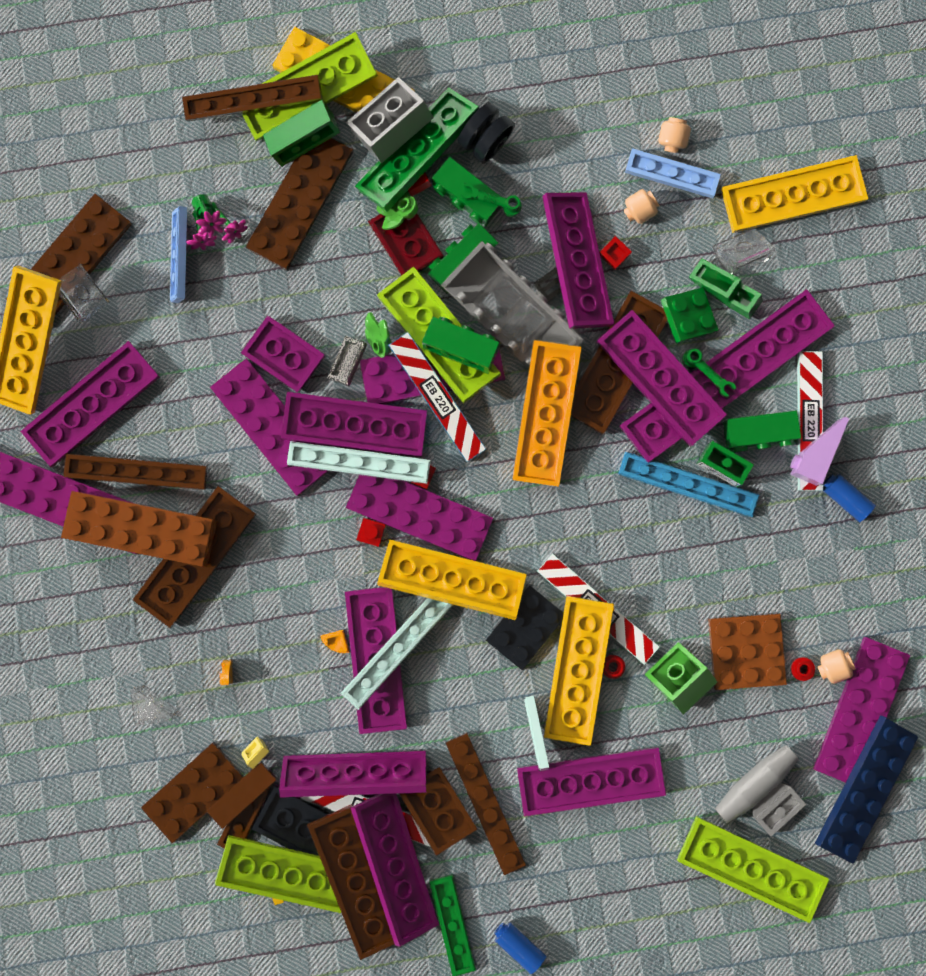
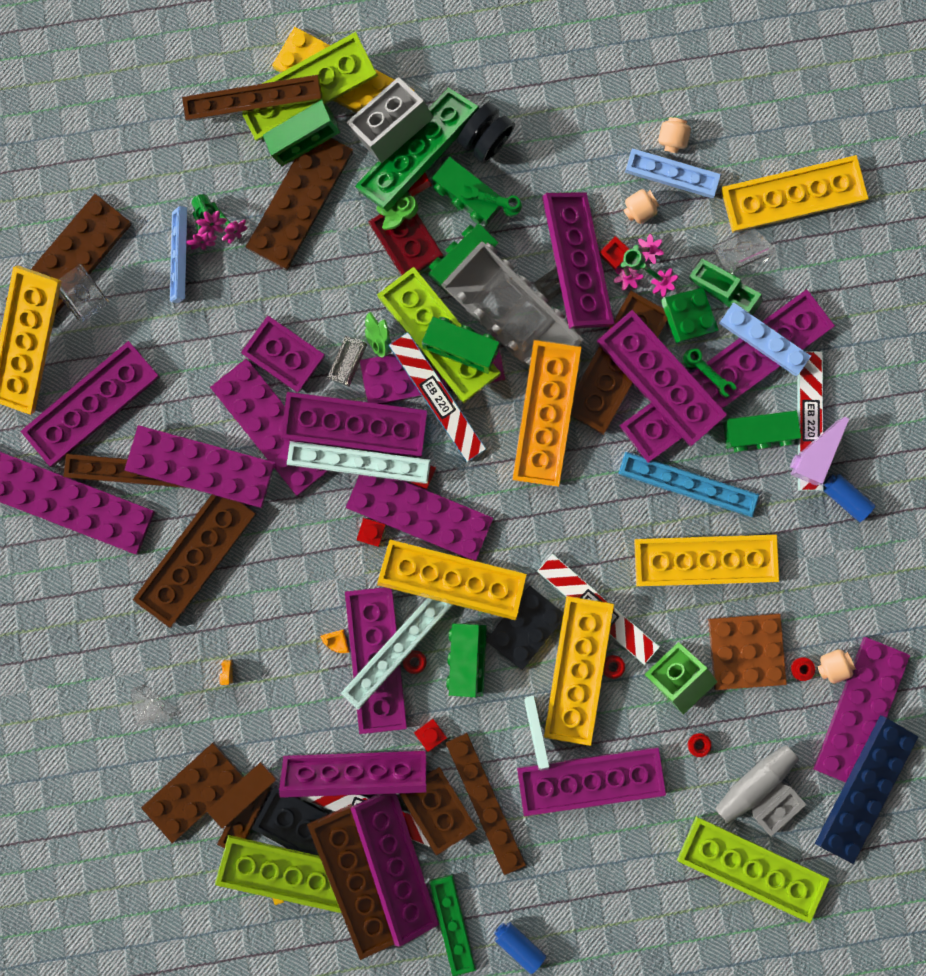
(139, 529): dark orange brick -> none
(199, 466): none -> magenta plate
(255, 752): light yellow tile -> none
(422, 662): none -> red plate
(430, 734): none -> red plate
(467, 660): none -> green brick
(635, 260): none -> dark pink plant
(706, 560): none -> yellow plate
(706, 745): none -> red plate
(725, 464): green brick -> none
(764, 339): none -> light blue plate

